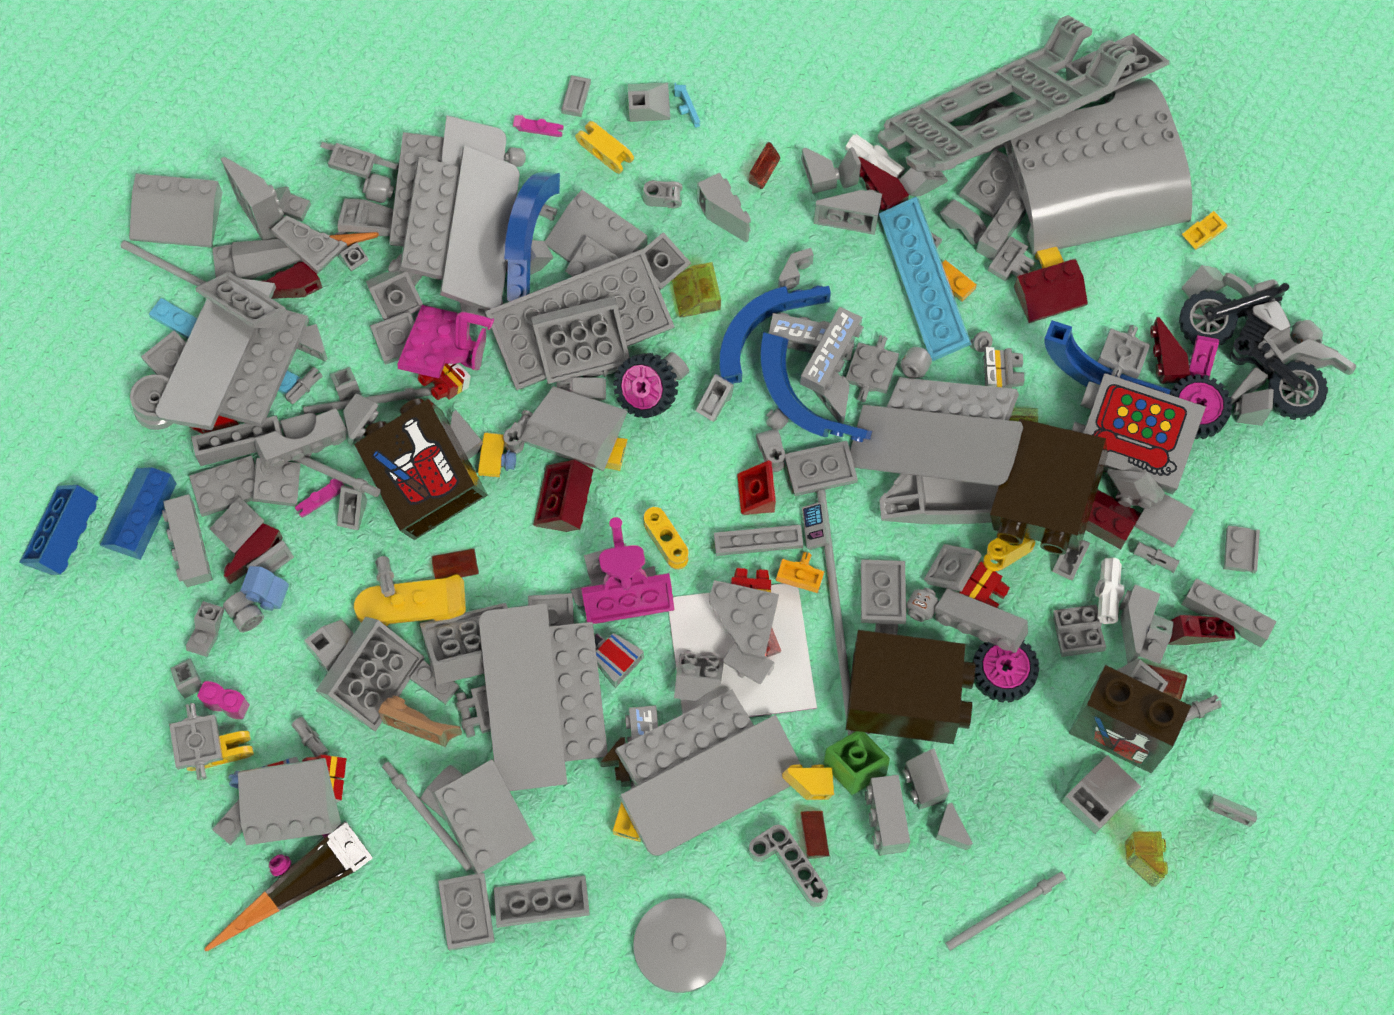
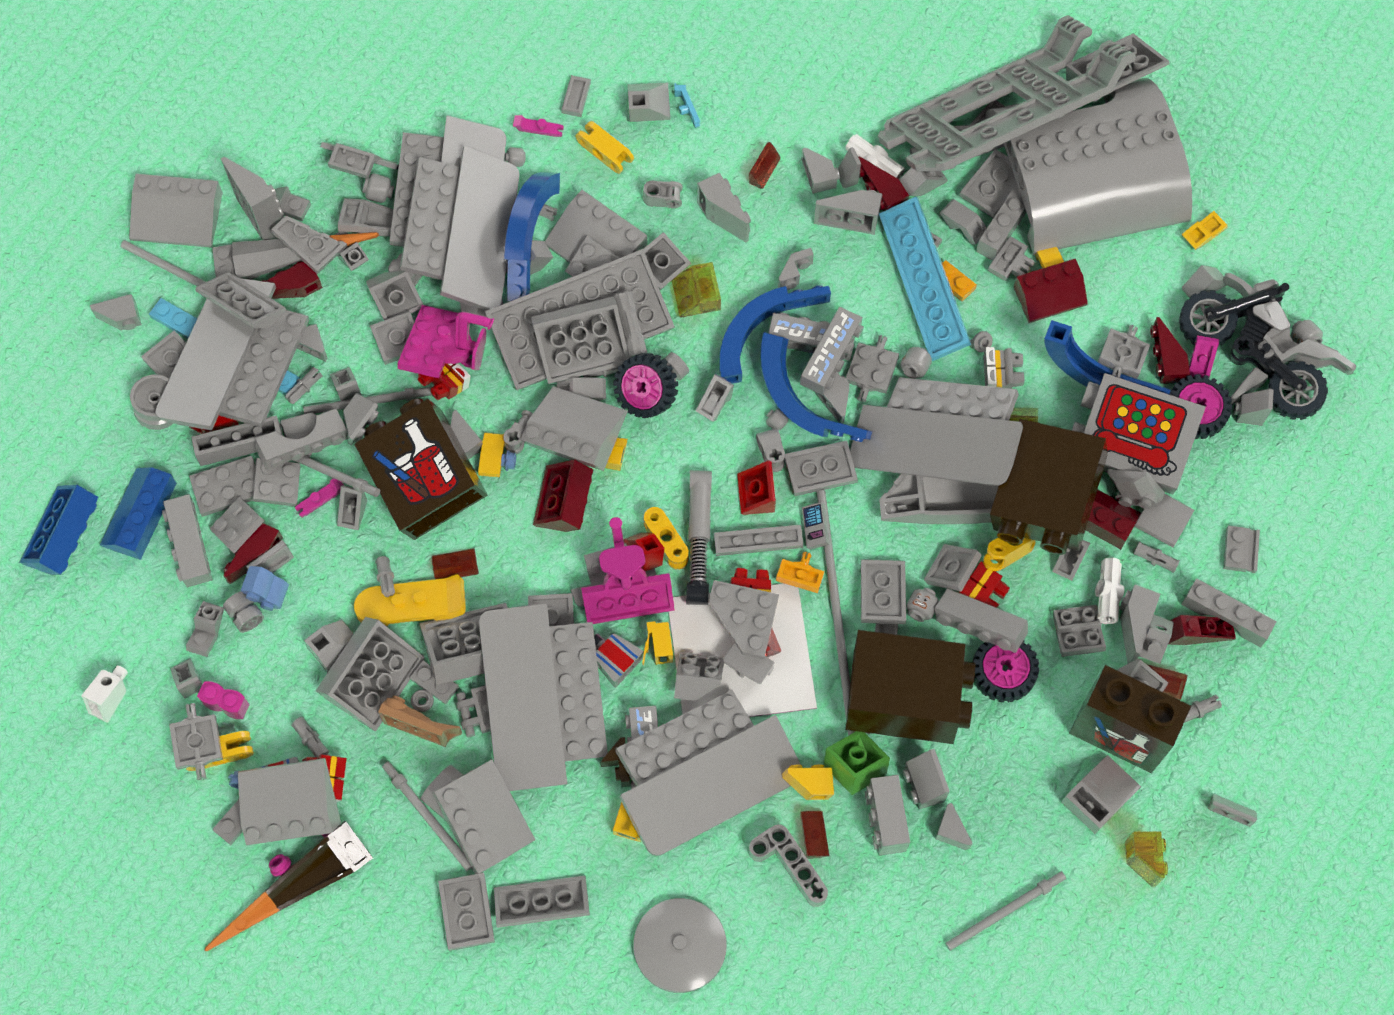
(105, 693): none -> white torso
(118, 312): none -> light grey slope
(422, 694): none -> light grey plate
(630, 323): none -> light grey axle
(652, 549): none -> red slope
(661, 642): none -> yellow piece
(699, 536): none -> piece

